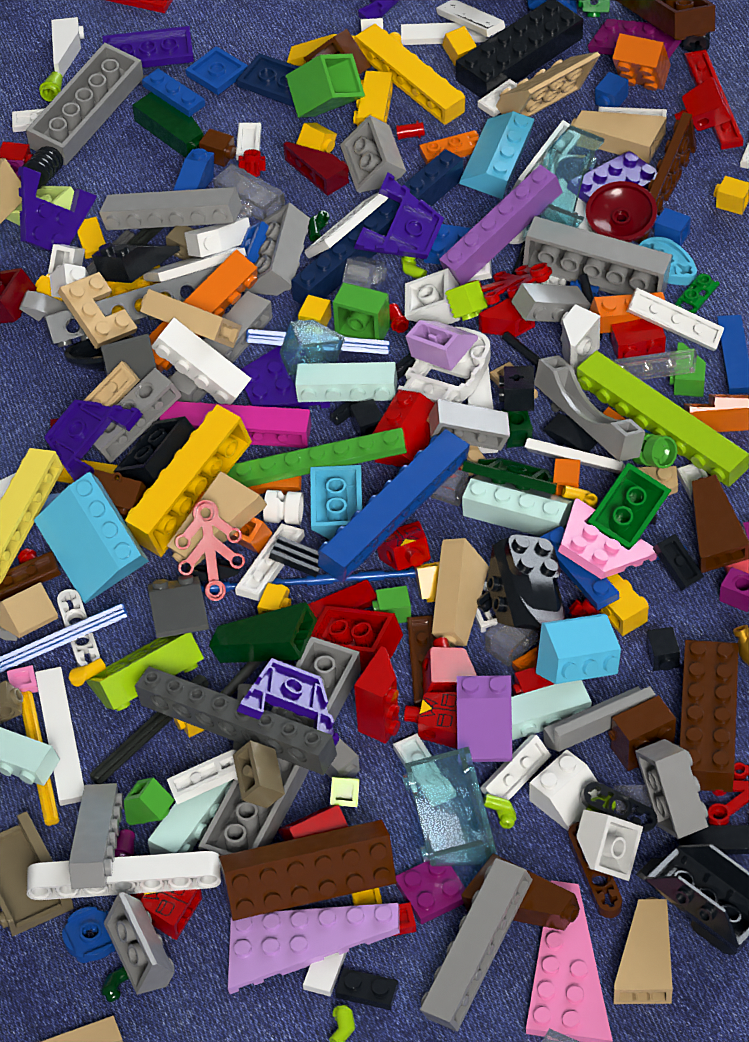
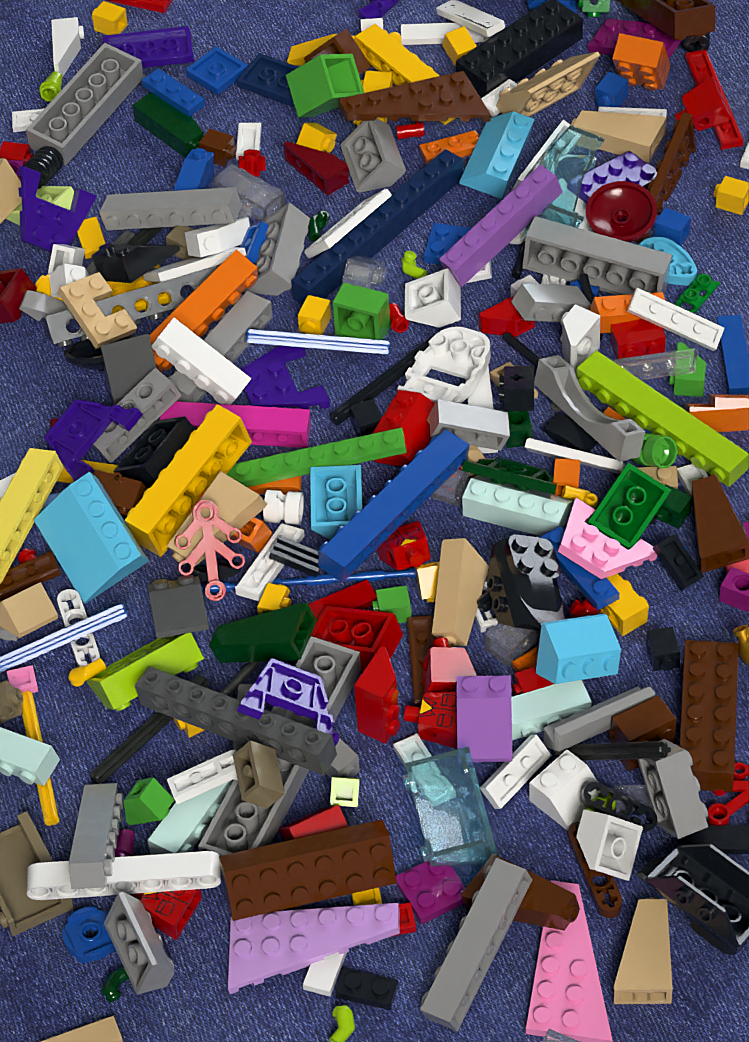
(60, 735): white tile -> none
(109, 18): none -> yellow brick
(114, 386): tan tile -> none
(193, 318): tan slope -> none
(309, 344): clear light blue slope -> none
(346, 382): light aqua brick -> none
(411, 230): dark purple wing -> none
(420, 101): none -> reddish brown wing
(439, 343): lavender slope -> none
(466, 300): lime brick -> none
(503, 808): lime arm -> none
(511, 283): red plant -> none
(619, 751): none -> pearl dark grey axle
(675, 508): none -> dark green brick

